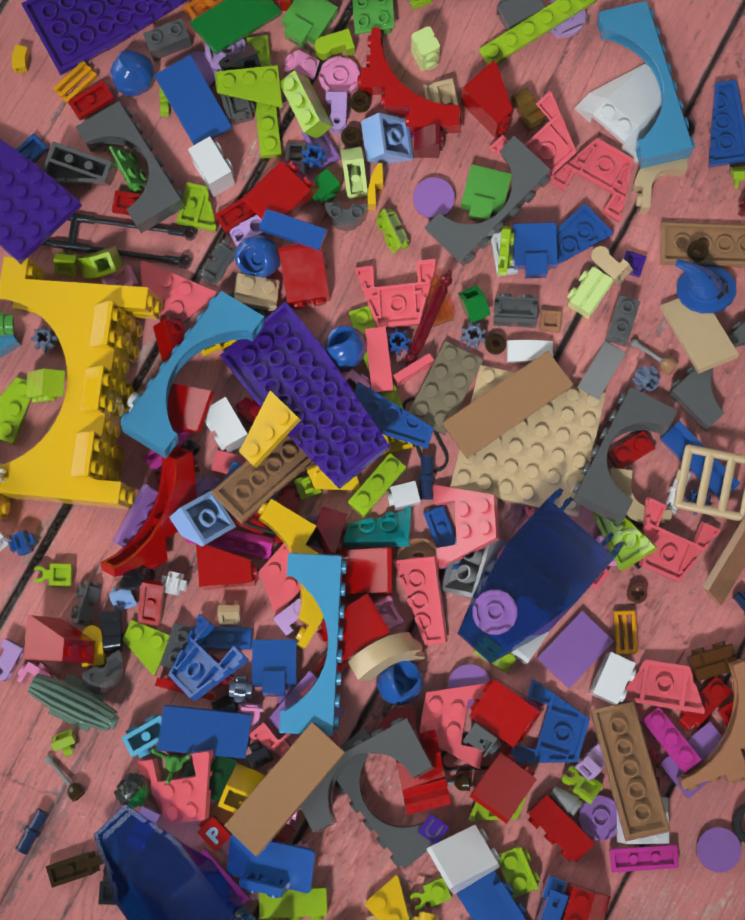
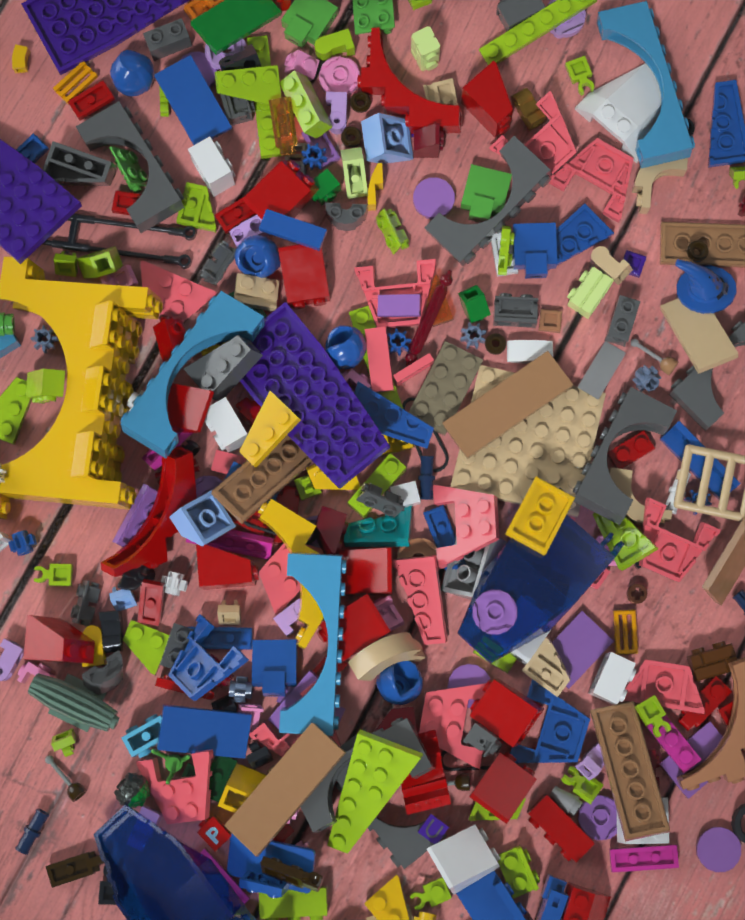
(224, 366): none -> dark grey wedge
(283, 125): none -> clear orange hinge
(291, 874): none -> dark brown hinge
(371, 780): none -> lime wing
(389, 504): none -> dark grey hinge
(399, 305): none -> medium lavender tile
(540, 516): none -> yellow tile
(548, 668): none -> tan wing
(580, 72): none -> lime plate
(651, 713): none -> lime plate

